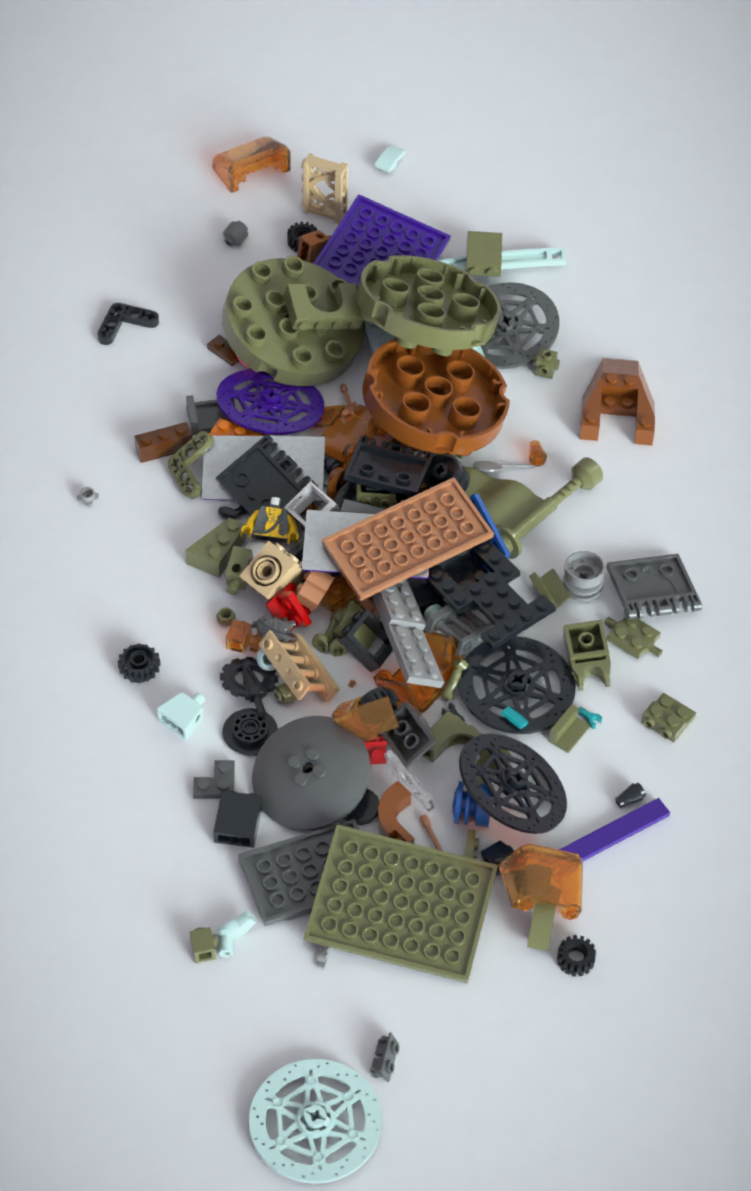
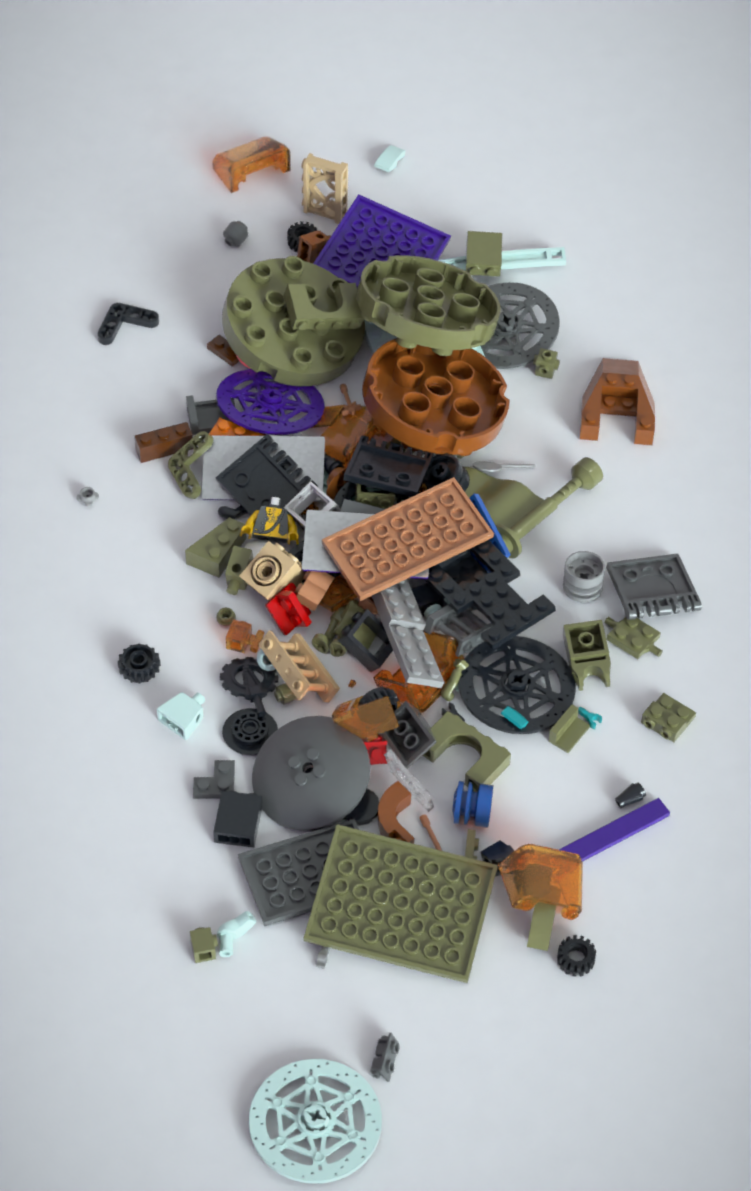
(280, 628): dark grey hair -> none
(513, 783): black piece -> none
(537, 454): clear orange cone -> none
(551, 587): olive panel -> none

